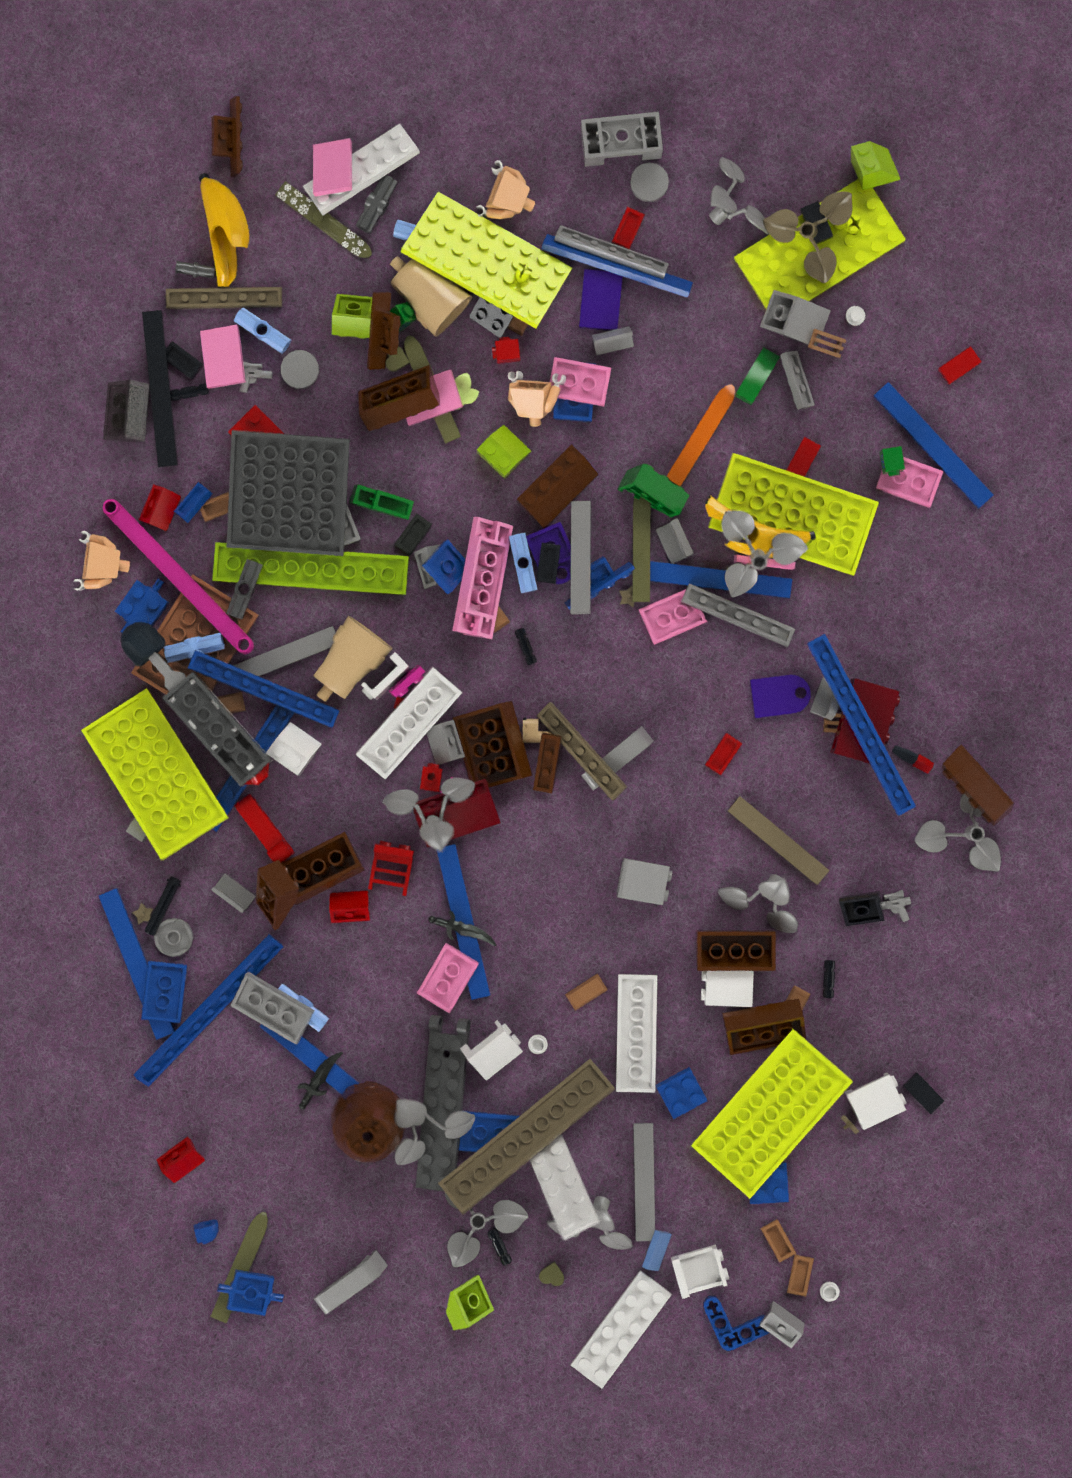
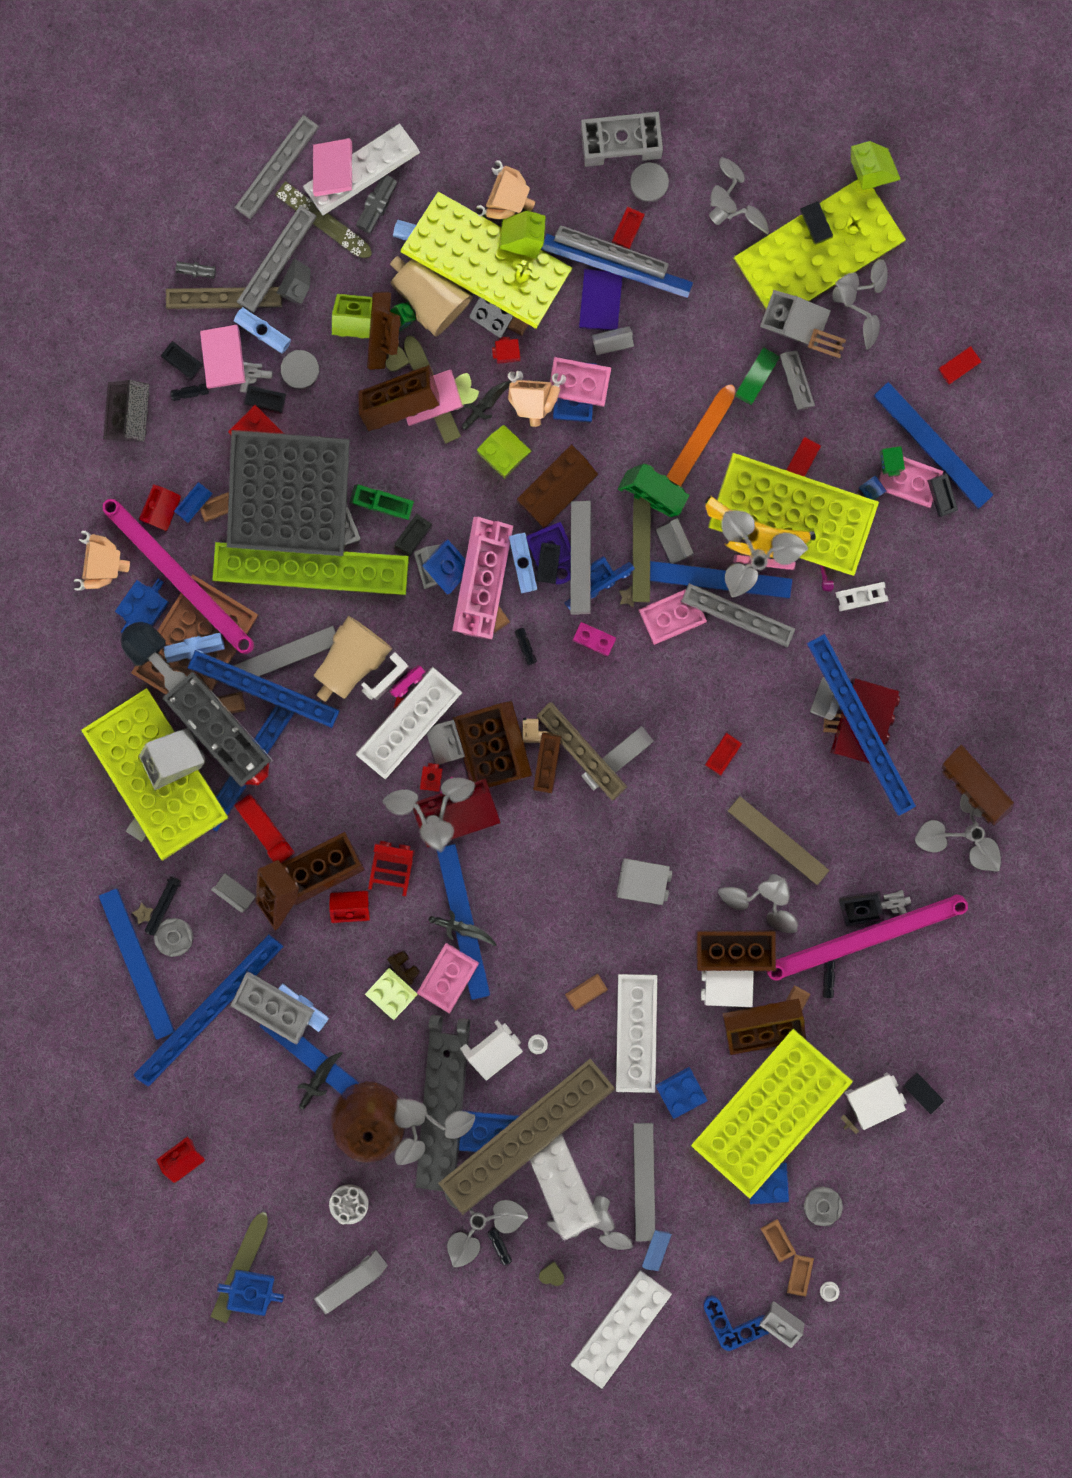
(160, 388): black tile -> none
(164, 992): blue tile -> none
(171, 757): none -> light grey slope
(206, 1231): blue piece -> none
(226, 227): yellow piece -> none
(227, 136): reddish brown bracket -> none
(248, 576): dark grey piece -> none
(265, 399): none -> black tile
(276, 259): none -> light grey tile
(277, 167): none -> light grey tile
(294, 748): white slope -> none
(295, 283): none -> dark grey slope
(348, 1204): none -> white tile
(391, 994): none -> yellowish green plate
(397, 961): none -> dark brown hips
(468, 1304): lime slope -> none
(487, 402): none -> pearl dark grey piece
(523, 233): none -> lime slope
(594, 639): none -> dark pink brick
(699, 1270): white panel -> none
(777, 695): dark purple tile -> none
(784, 223): dark tan plant -> none
(817, 1205): none -> light grey tile
(827, 585): none -> magenta hand
(847, 292): none -> light grey plant
(855, 315): white plate -> none
(862, 596): none -> white plate
(869, 936): none -> dark pink piece
(872, 488): none -> blue tile
(918, 761): piece -> none
(942, 495): none -> black tile

